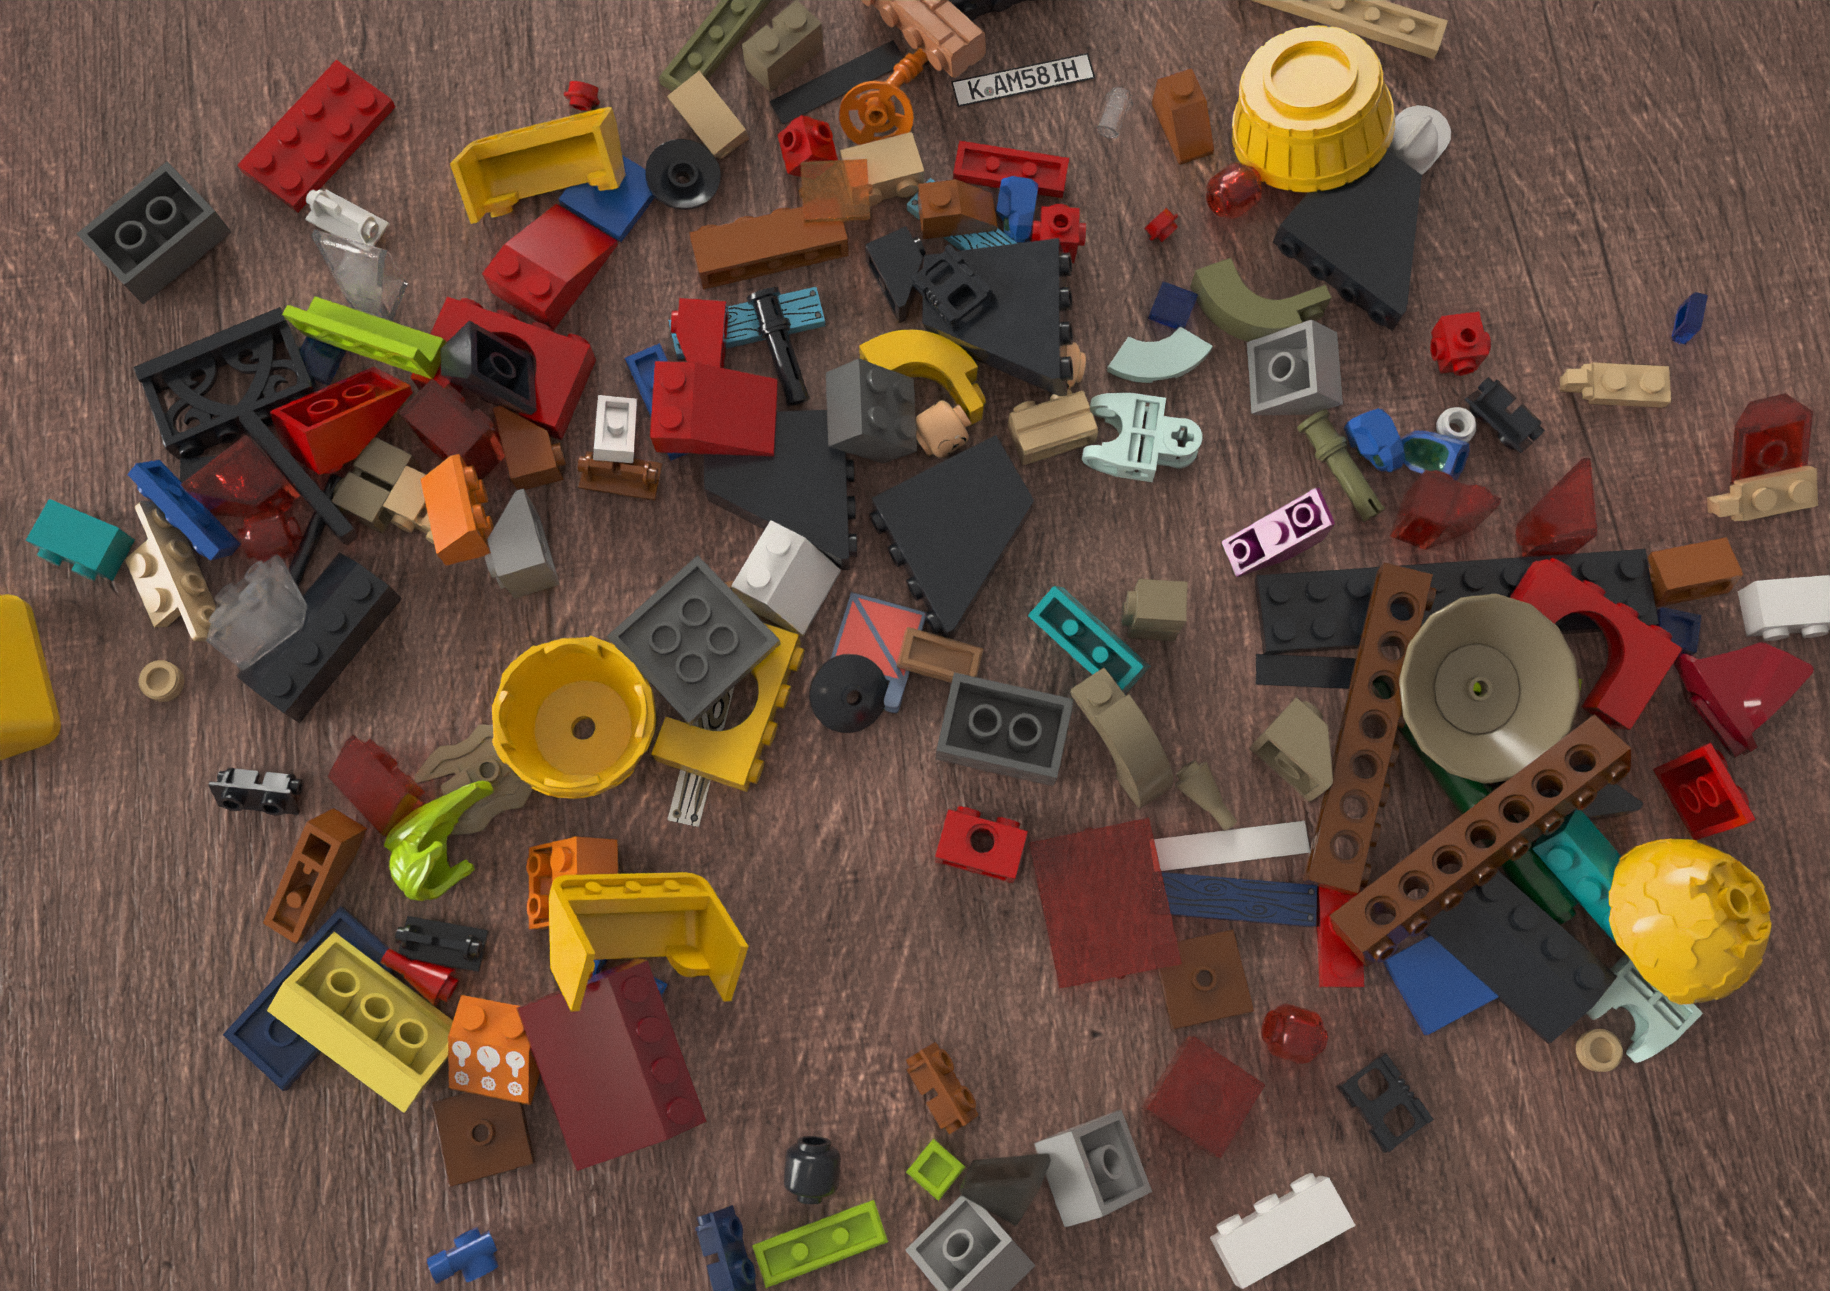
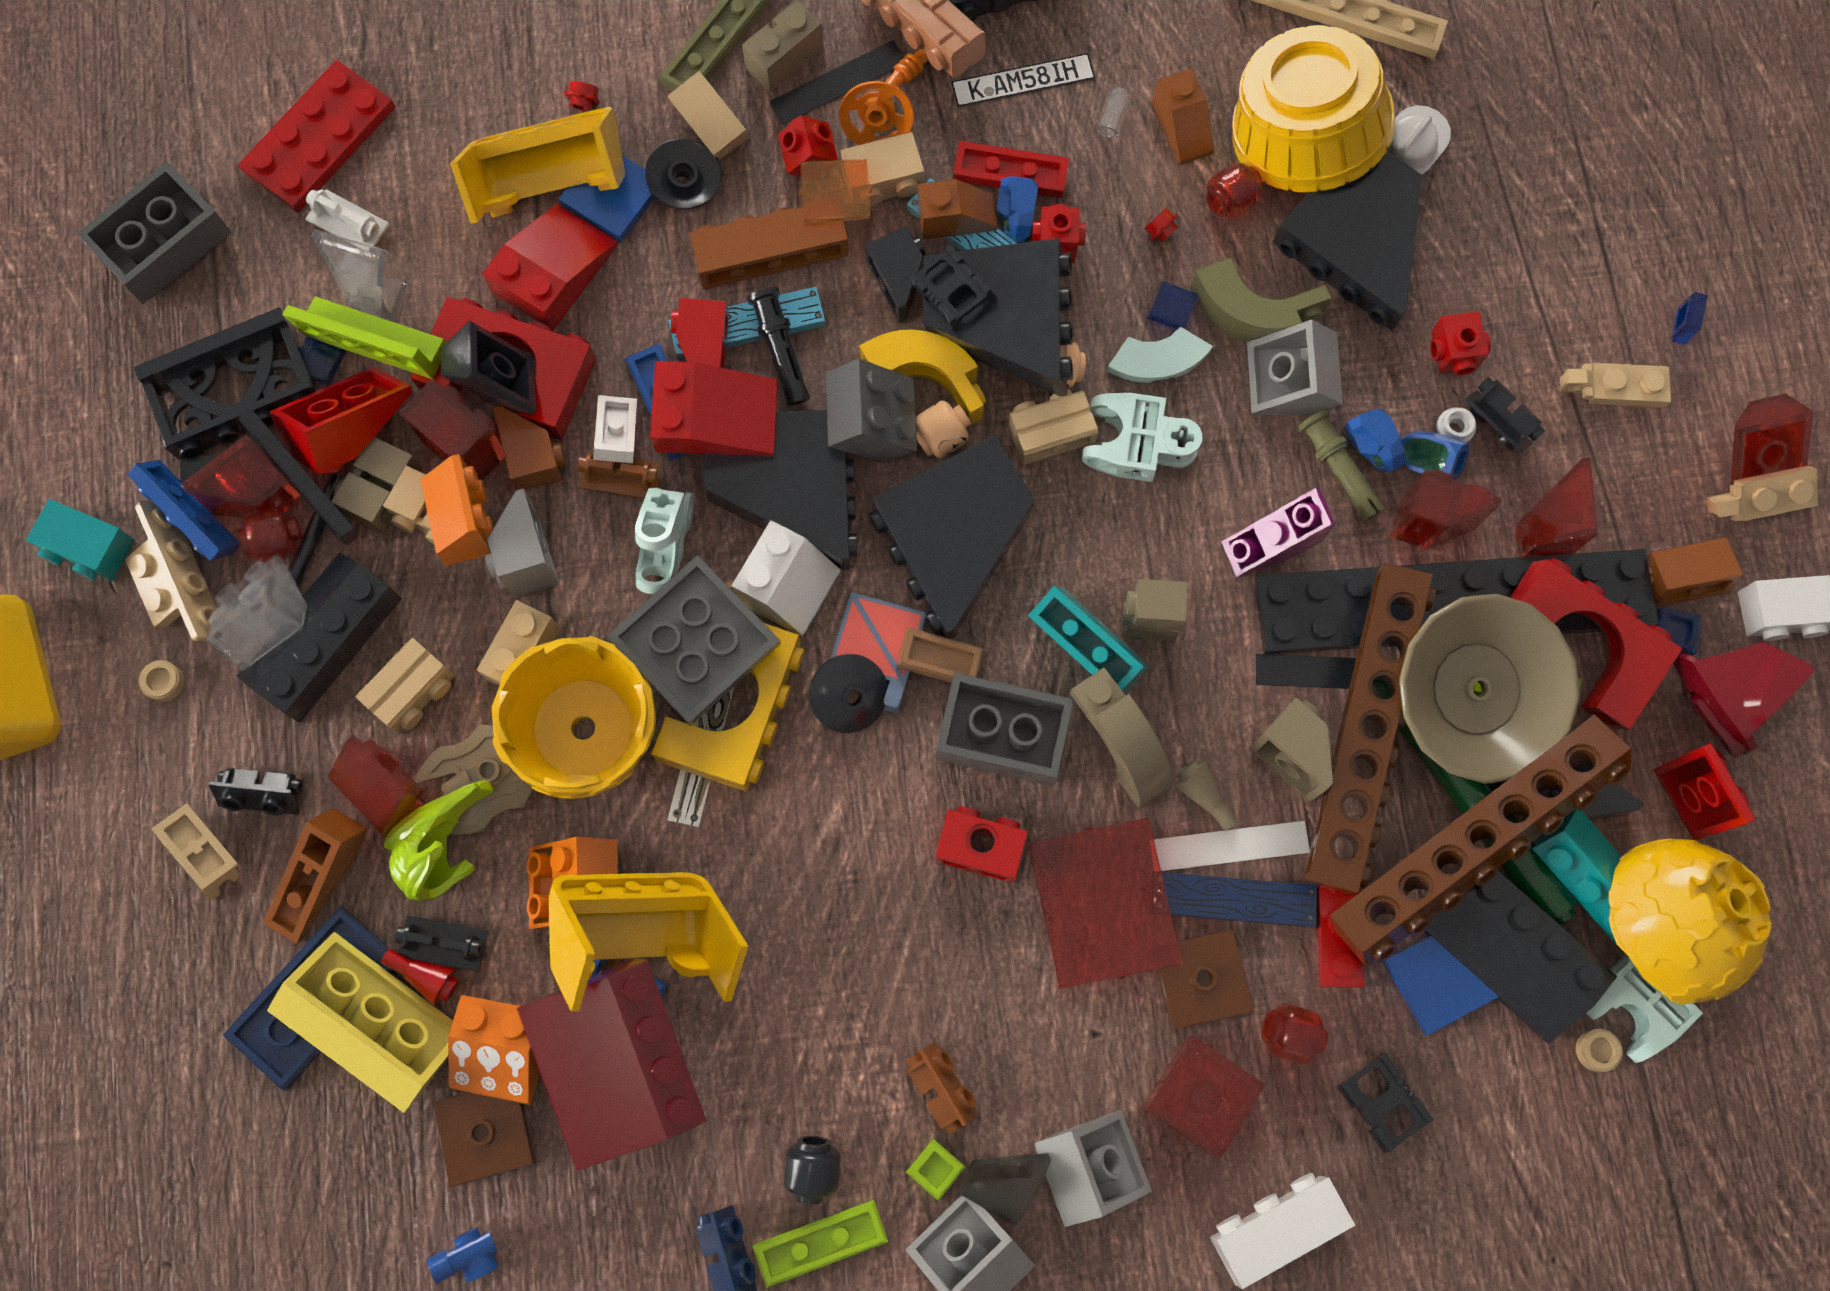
(197, 850): none -> tan hinge
(406, 687): none -> tan brick
(518, 633): none -> tan brick
(661, 535): none -> light aqua piece

